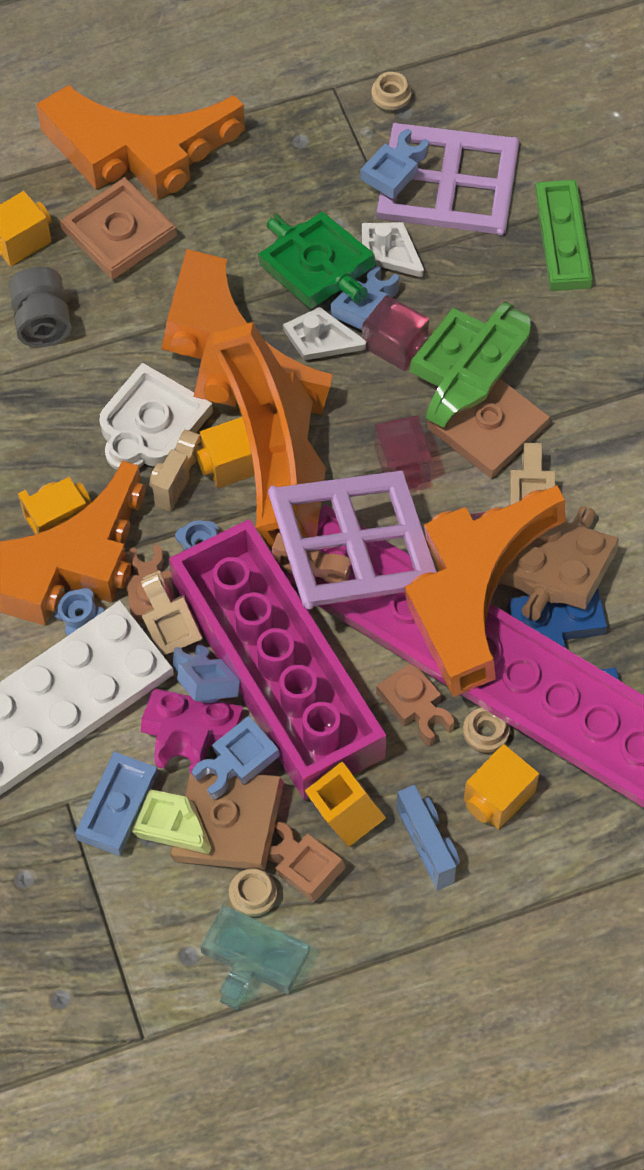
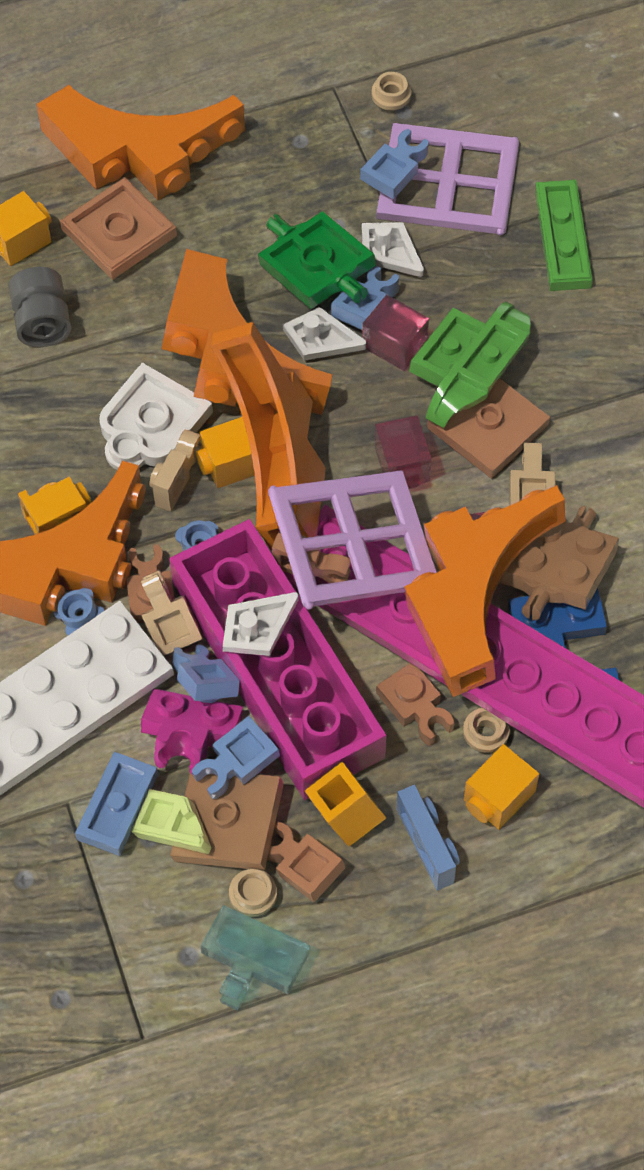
(257, 624): none -> white piece

